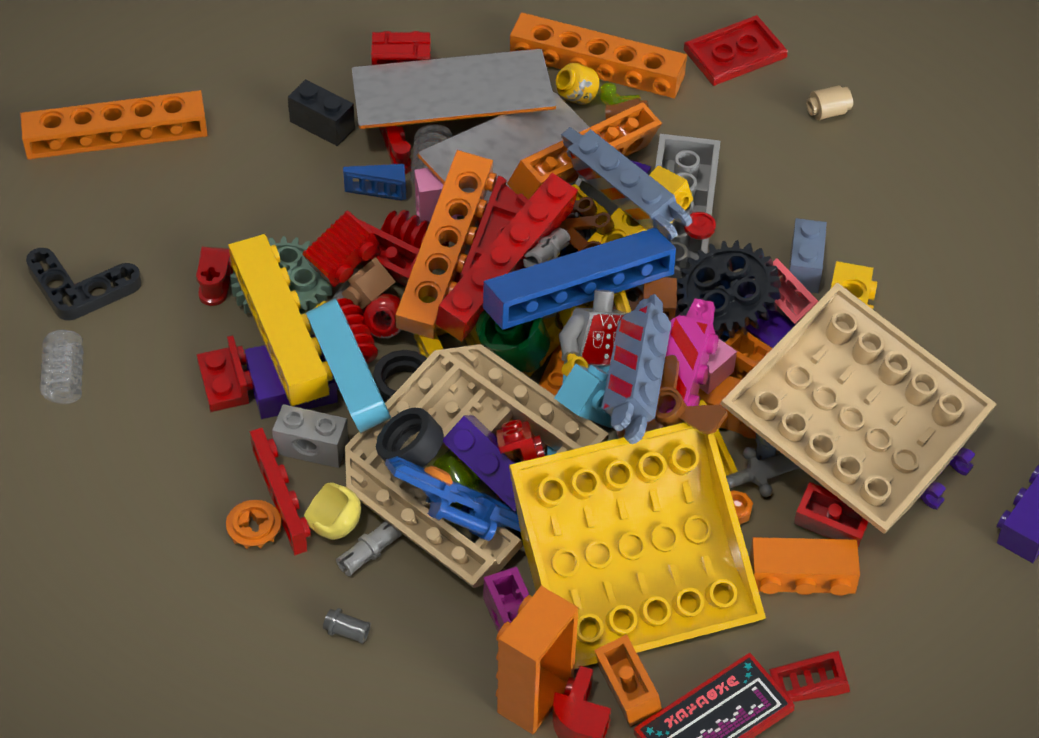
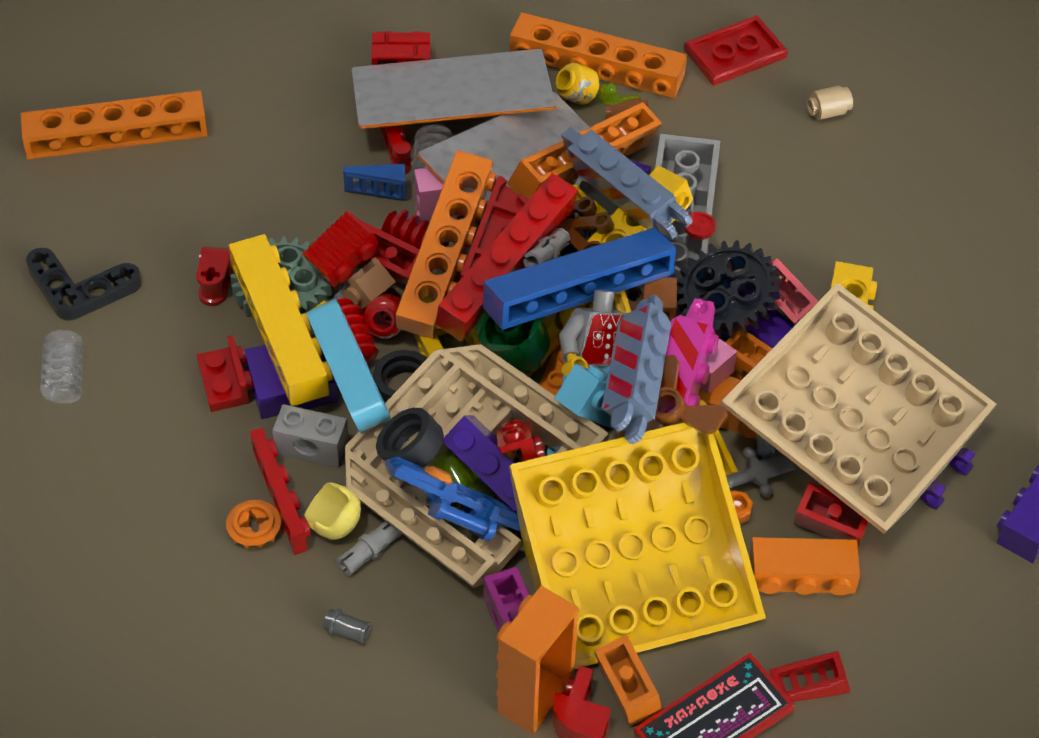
(321, 112): black brick -> none
(808, 252): sand blue brick -> none

